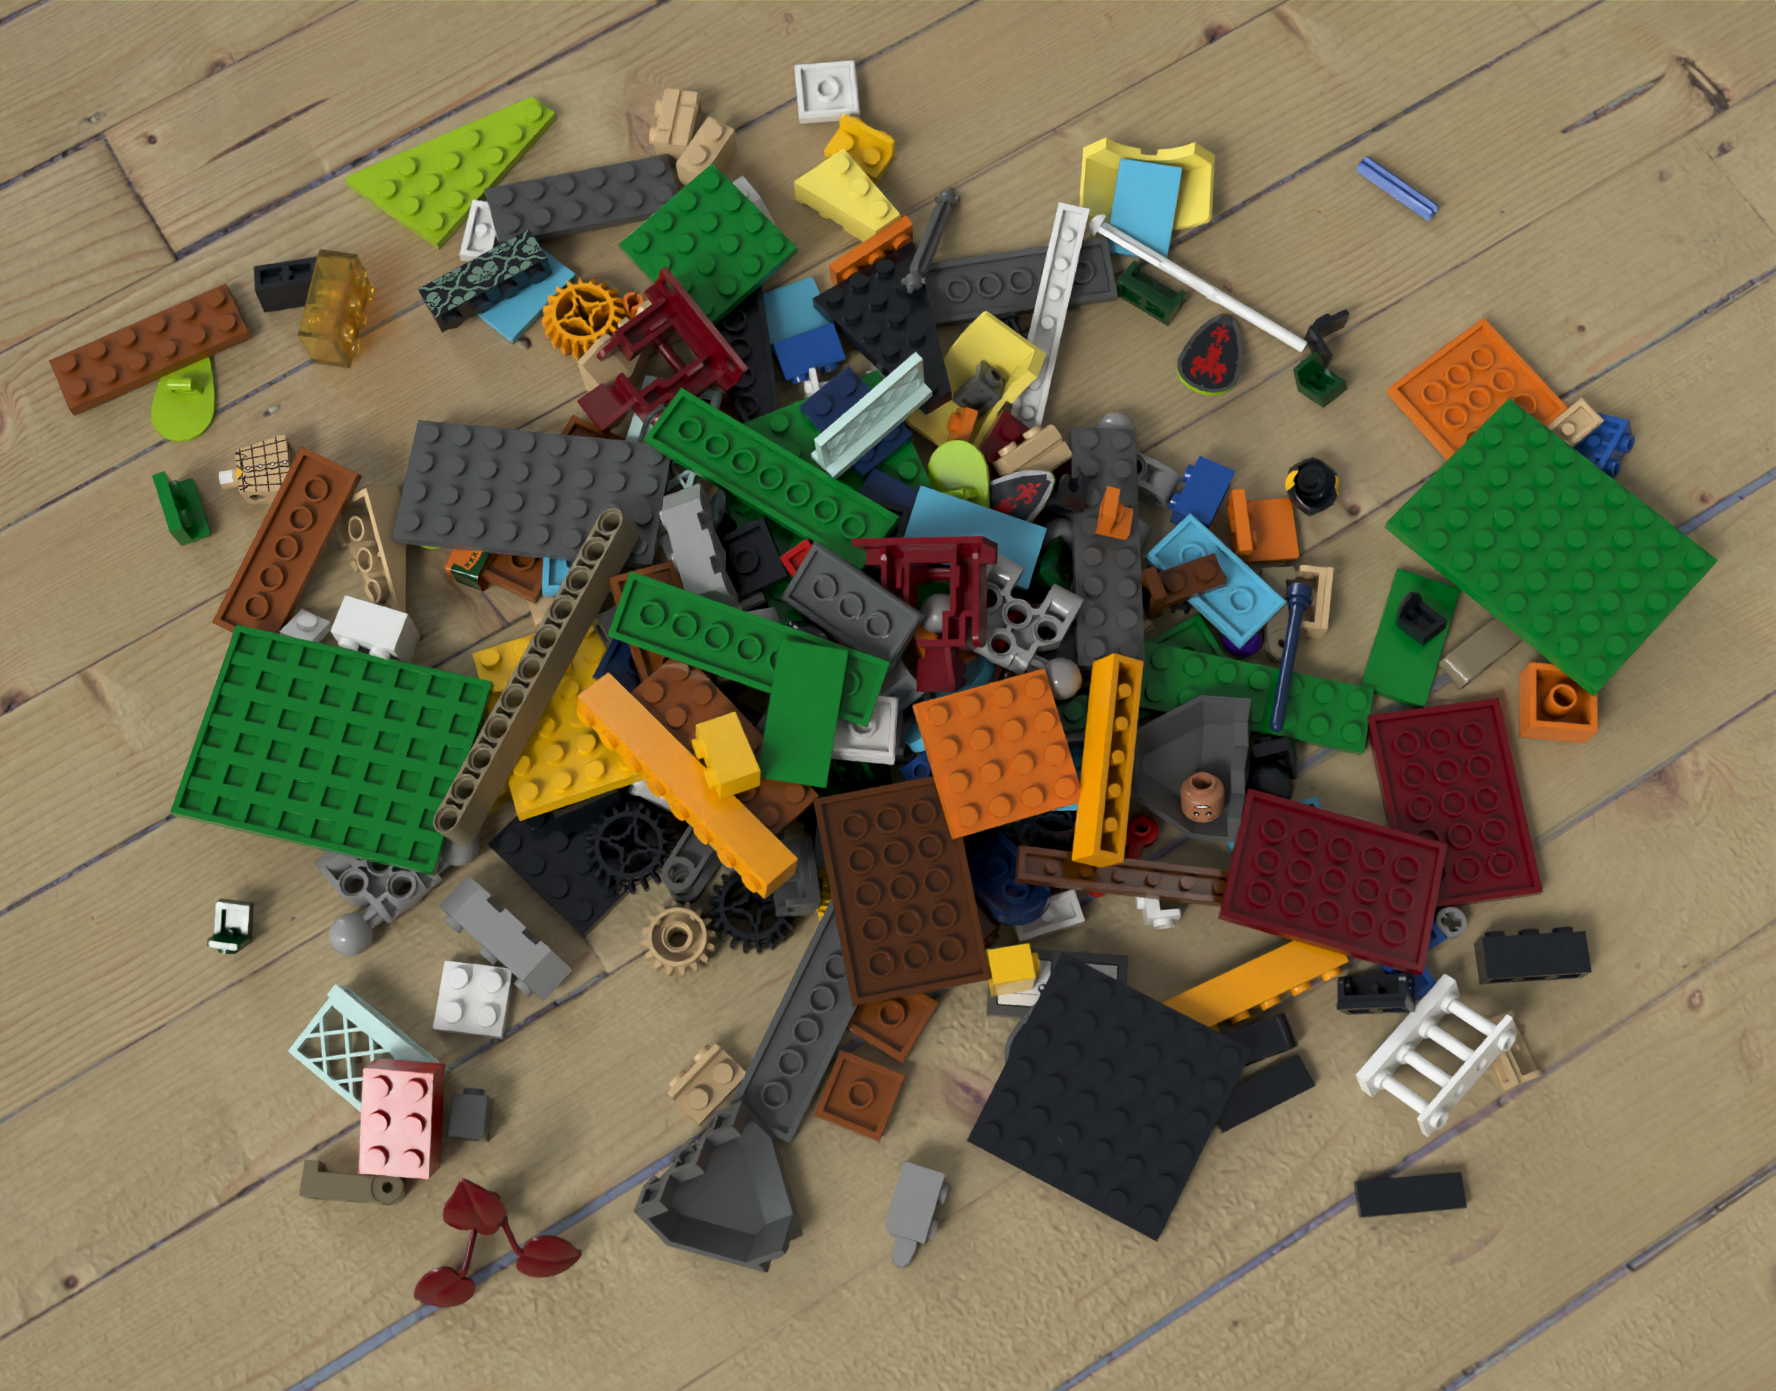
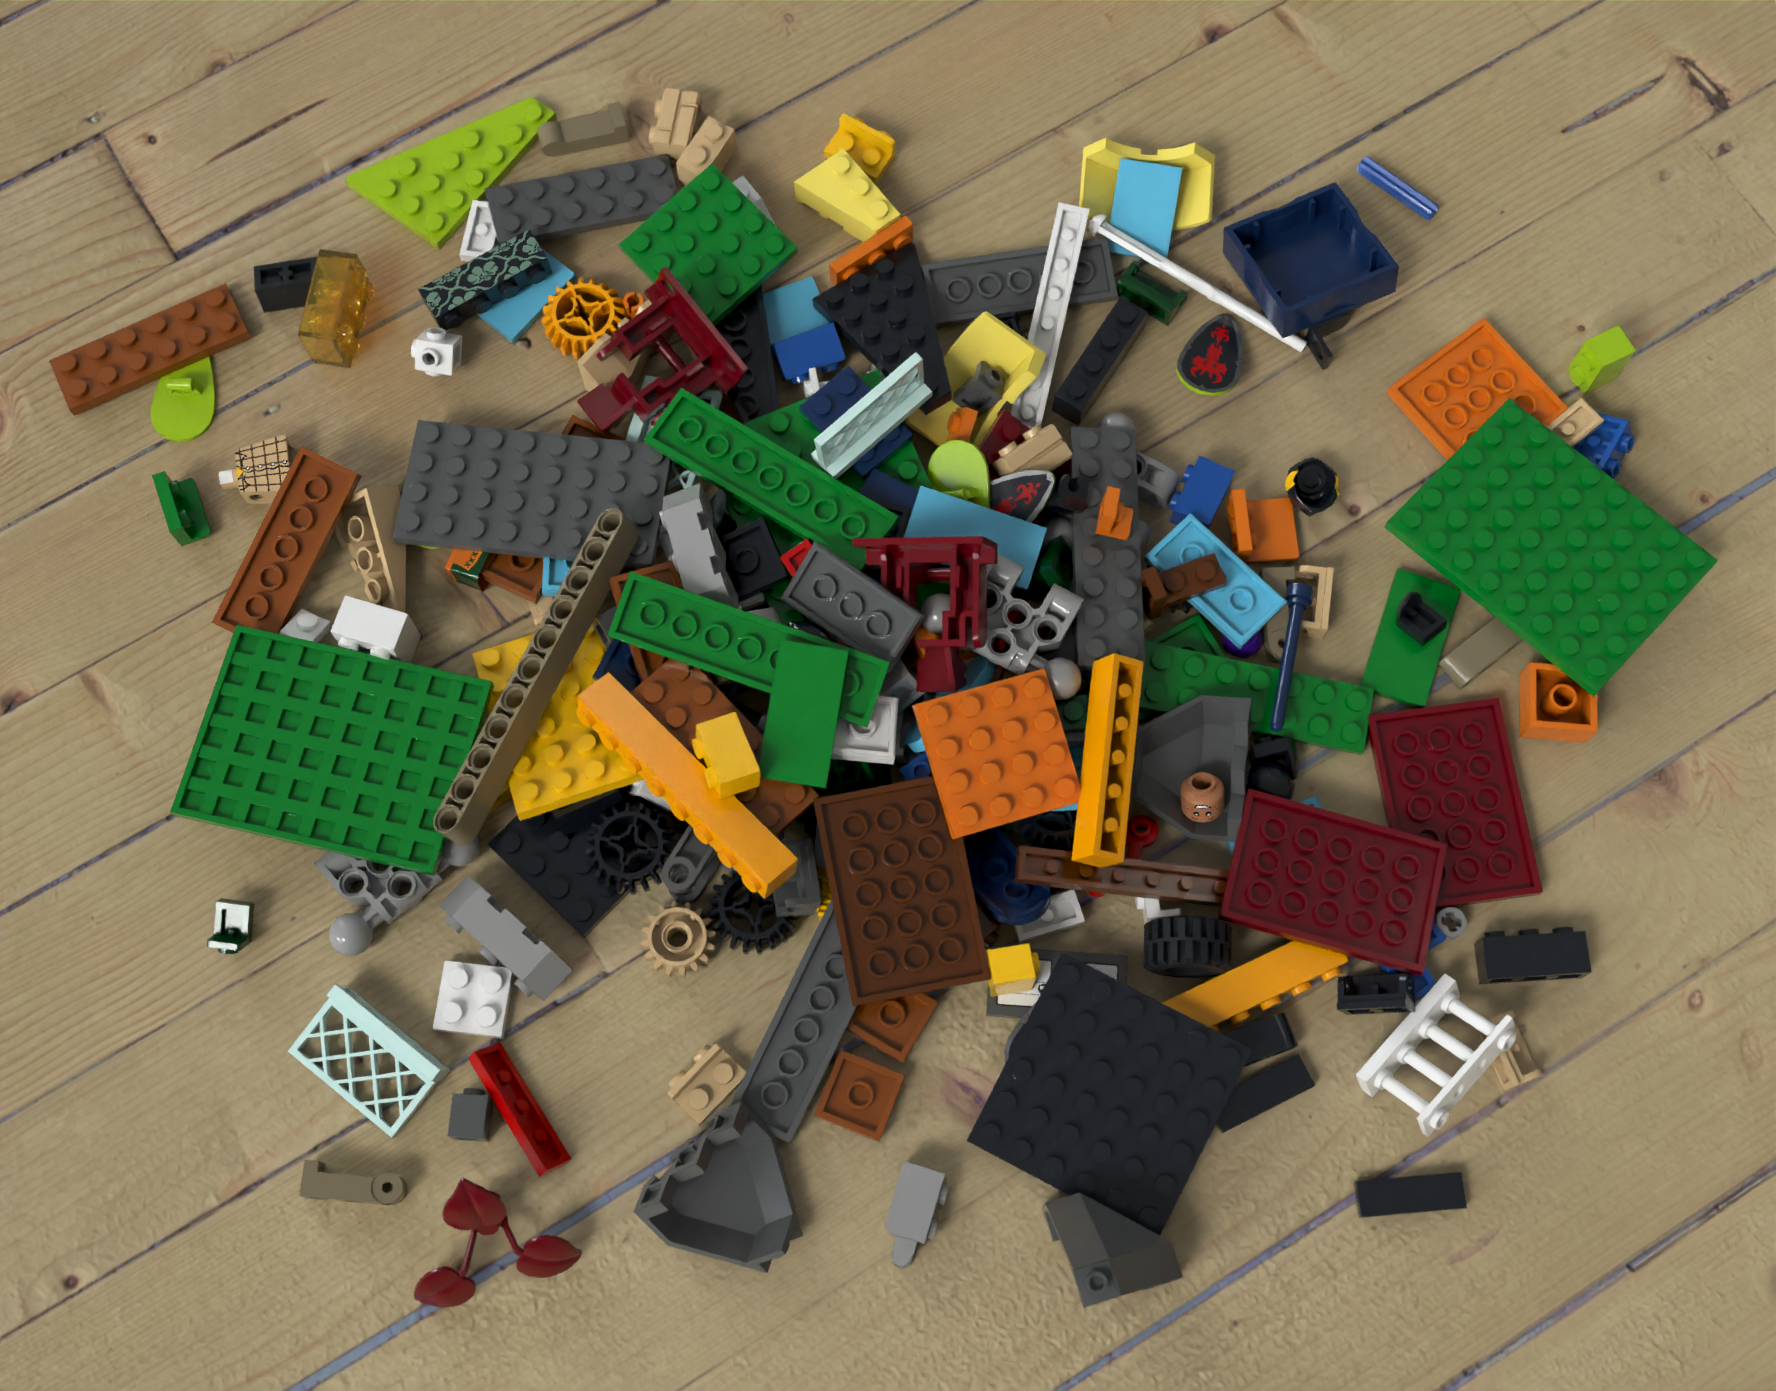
(401, 1118): brick -> none
(437, 352): none -> white brick
(519, 1109): none -> red plate
(584, 132): none -> dark tan leg
(826, 91): white plate -> none
(930, 240): dark grey wheel -> none
(1099, 361): none -> black brick
(1108, 1250): none -> dark grey panel
(1187, 946): none -> black tyre
(1309, 260): none -> dark blue tile
(1317, 381): dark green bracket -> none
(1601, 359): none -> lime brick

